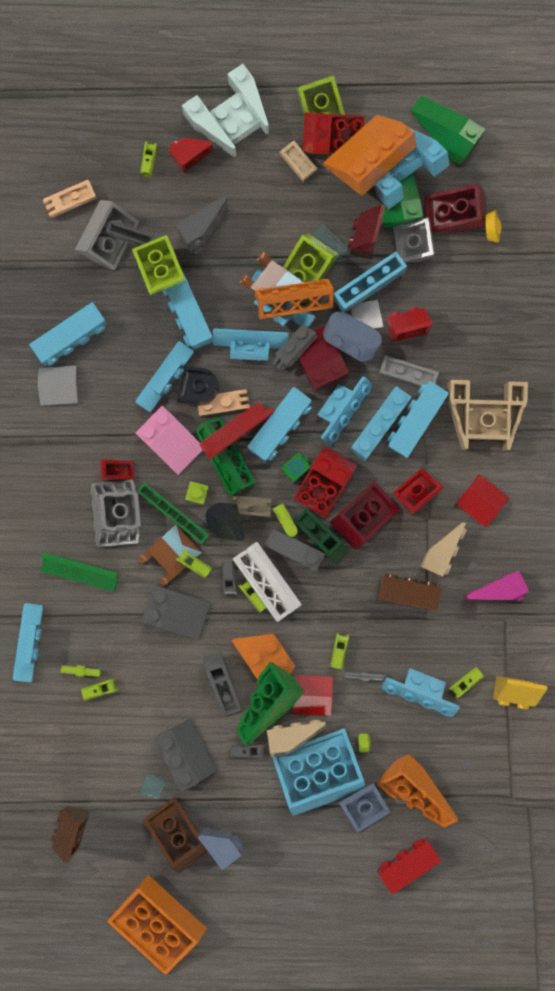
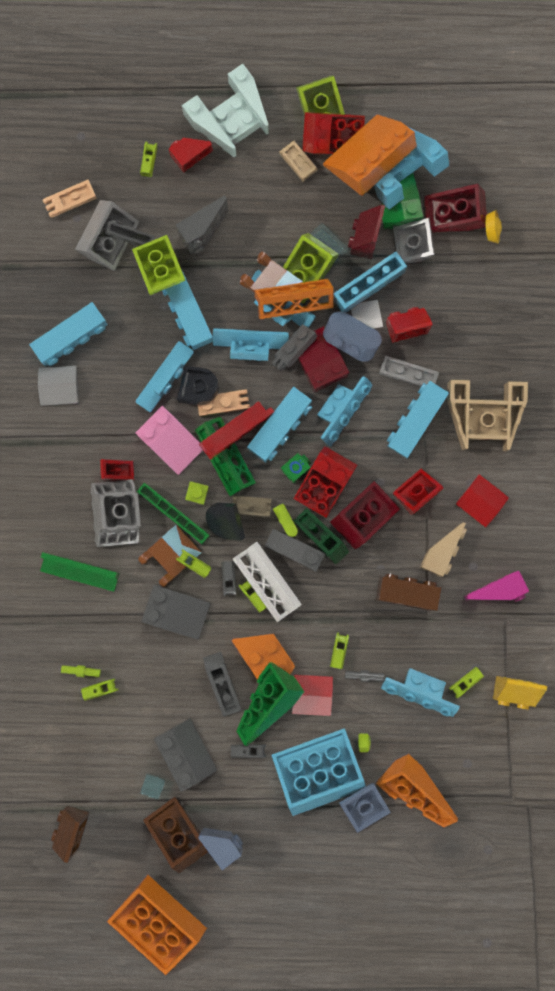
(28, 642): medium azure bracket -> none
(288, 739): tan slope -> none
(380, 423): medium azure brick -> none
(408, 865): red brick -> none
(450, 129): green wedge -> none

